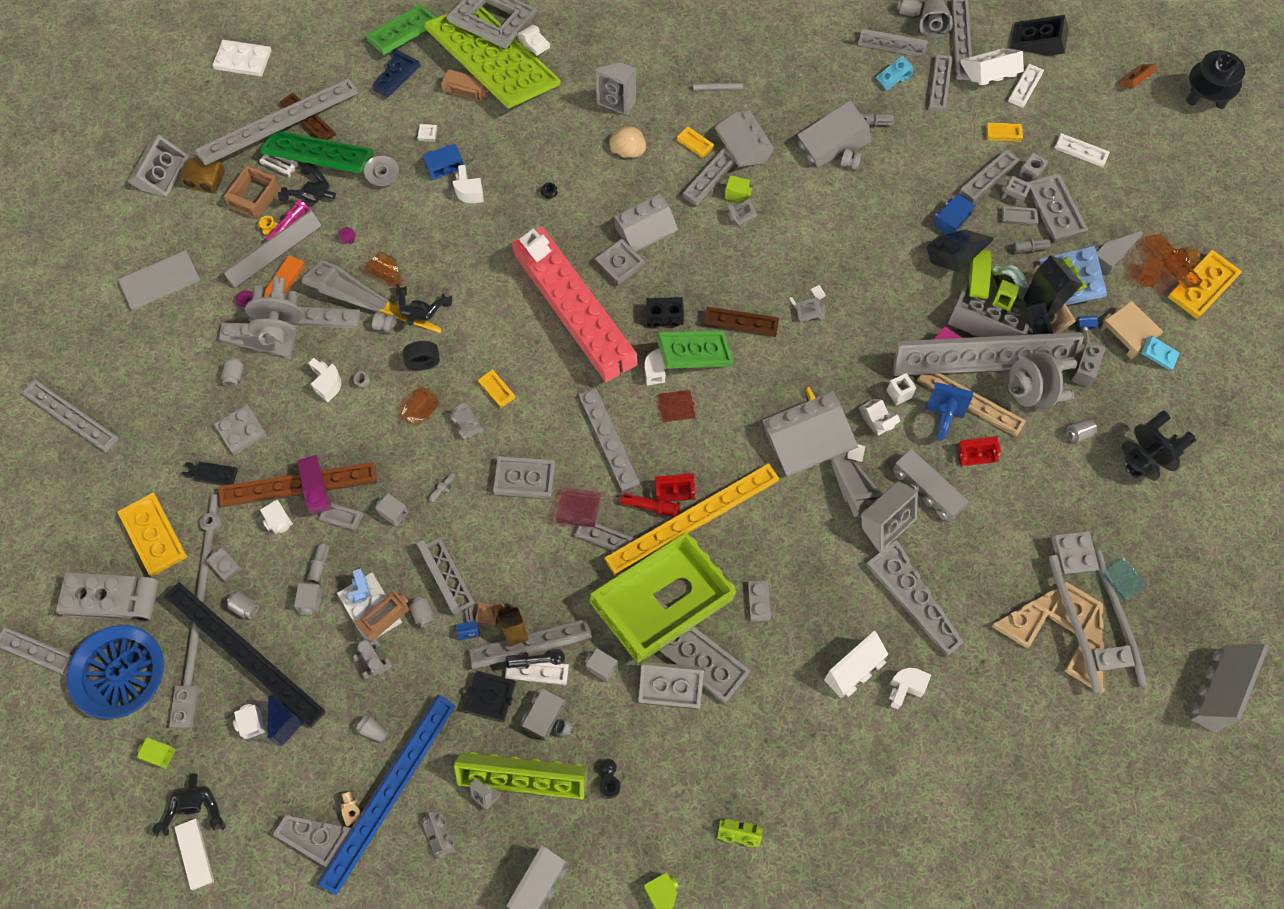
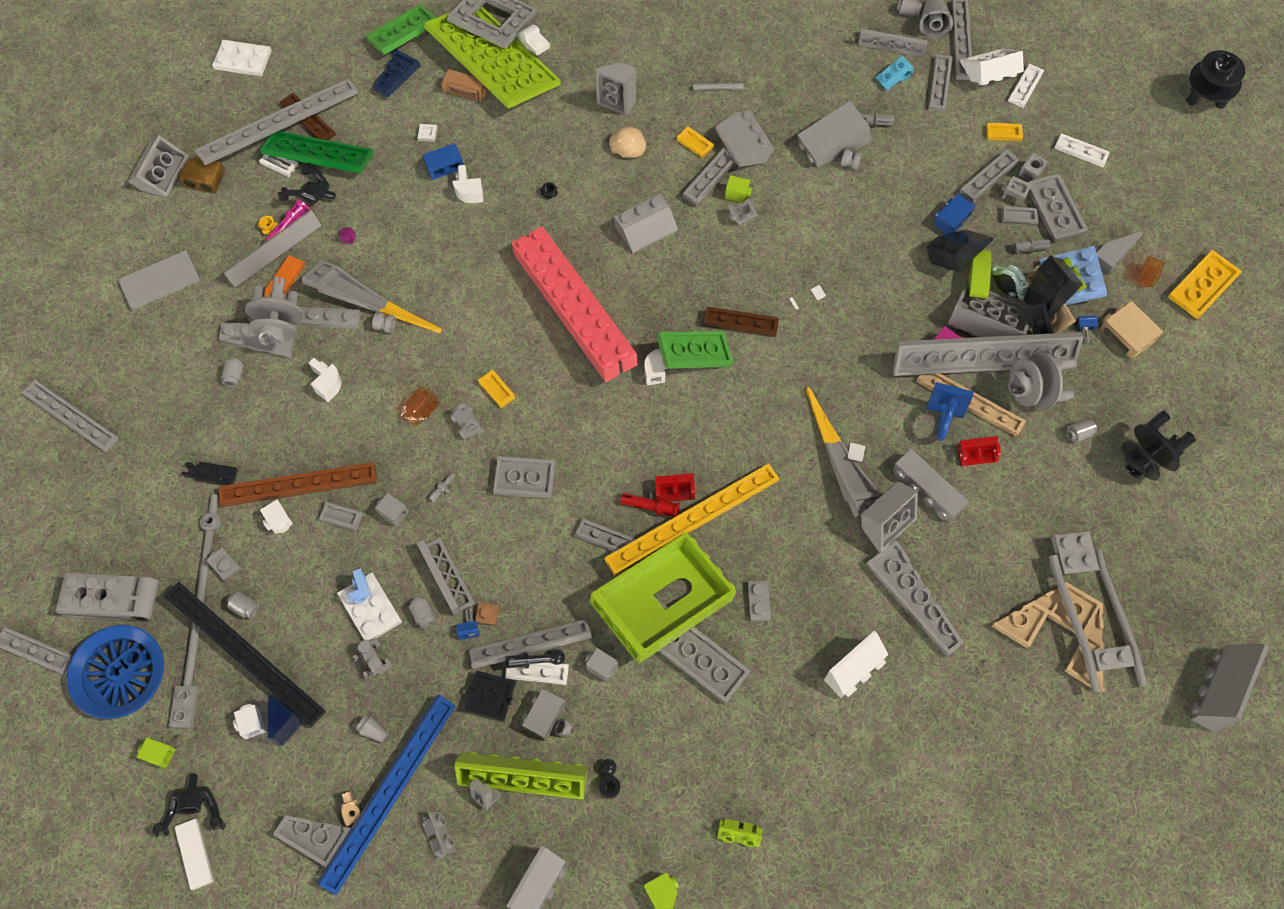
(152, 534): yellow plate -> none
(240, 429): light grey plate -> none
(244, 297): magenta plate -> none
(255, 210): medium nougat window -> none
(308, 599): light grey brick -> none
(314, 485): magenta slope -> none
(318, 563): light grey axle -> none
(362, 376): light grey hinge -> none
(379, 165): light grey dish -> none
(383, 615): medium nougat window -> none
(385, 268): clear orange slope -> none
(418, 309): black piece -> none
(421, 355): black tyre -> none
(514, 634): pearl gold piece -> none
(535, 244): white brick -> none
(578, 507): clear pink tile -> none
(609, 440): light grey plate -> none
(619, 262): light grey plate -> none
(664, 307): black brick -> none
(671, 684): light grey plate -> none
(676, 406): clear red piece -> none
(809, 433): light grey slope -> none
(811, 309): light grey bracket -> none
(877, 416): white brick -> none
(901, 389): white brick -> none
(910, 681): white brick -> none
(1006, 295): lime brick -> none
(1041, 35): black slope -> none
(1088, 364): light grey brick -> none
(1124, 579): clear light blue piece -> none
(1139, 74): dark orange plate -> none
(1160, 352): medium azure plate -> none
(1177, 261): clear orange plate -> none

